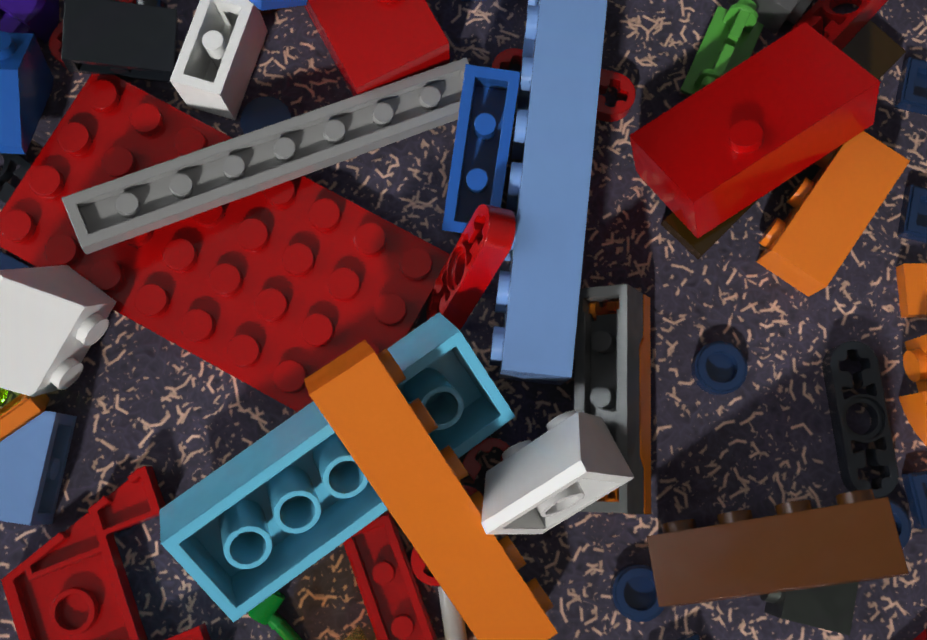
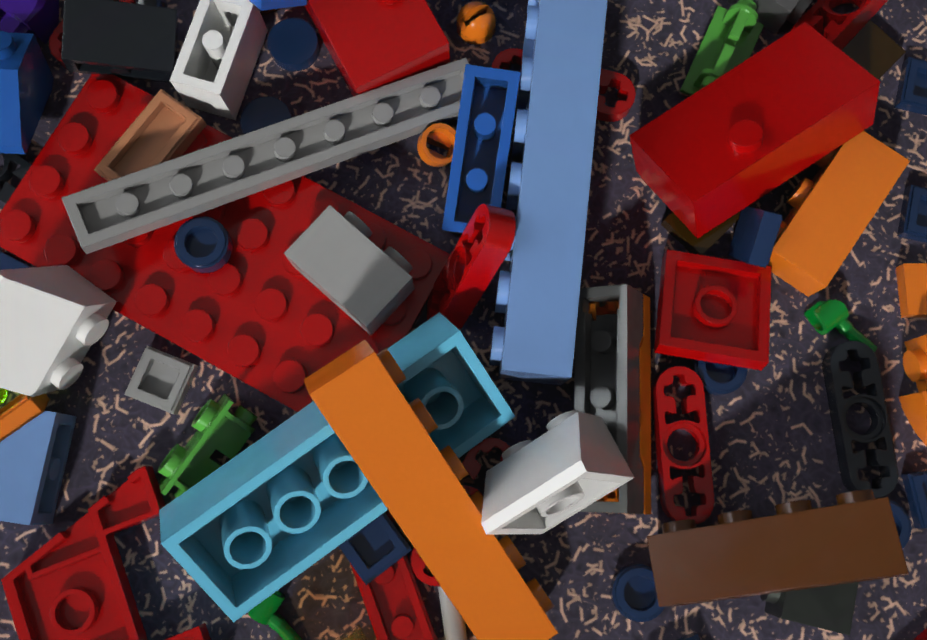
(155, 136): none -> nougat tile
(161, 380): none -> light grey tile
(203, 244): none -> dark blue tile
(216, 429): none -> bright green hinge
(293, 44): none -> dark blue tile
(351, 268): none -> light grey brick
(375, 548): none -> dark blue tile
(440, 136): none -> orange hinge
(480, 26): none -> orange hinge
(698, 429): none -> red beam
(714, 310): none -> red plate
(755, 236): none -> dark blue tile
(834, 314): none -> green hand

